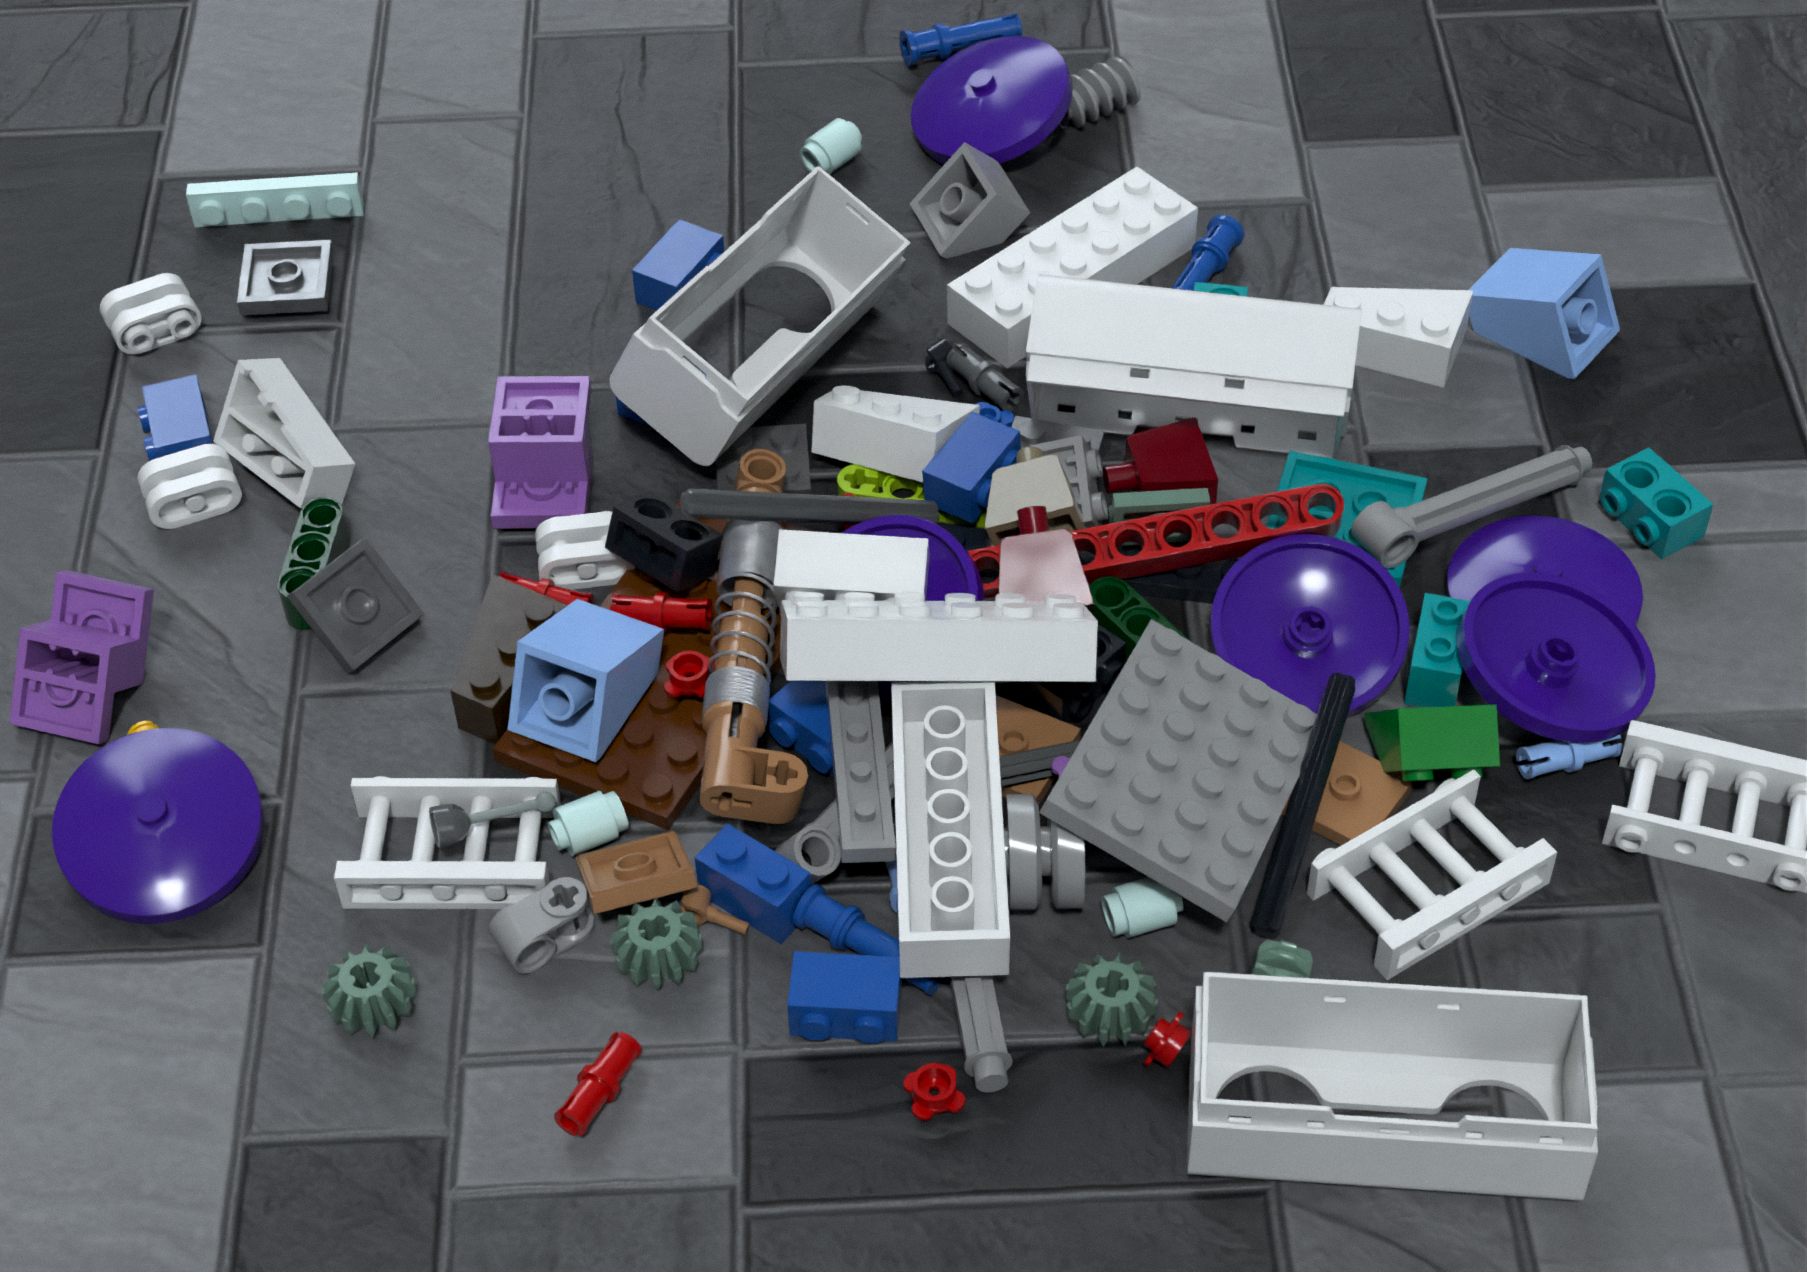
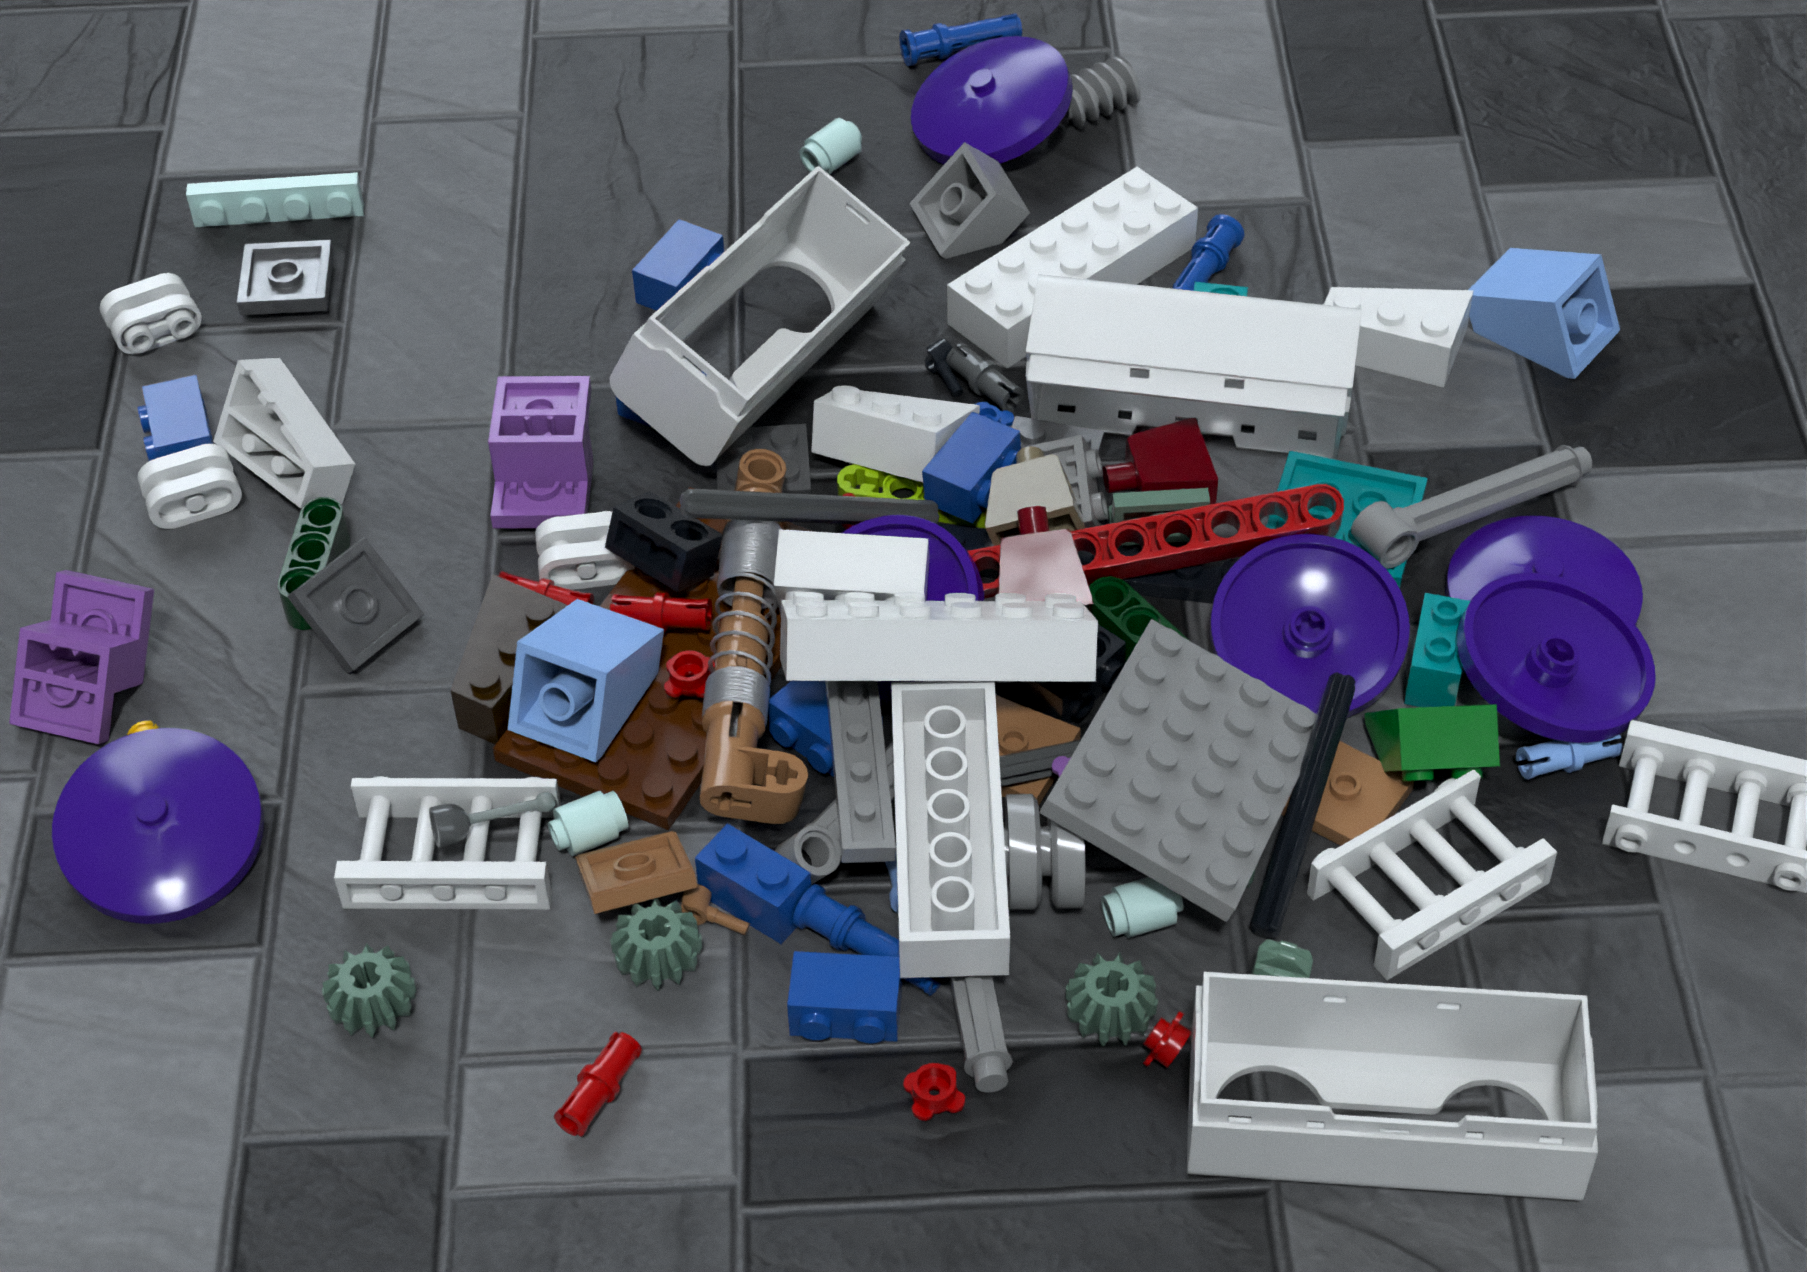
(540, 928): light grey piece -> none
(1655, 503): teal brick -> none

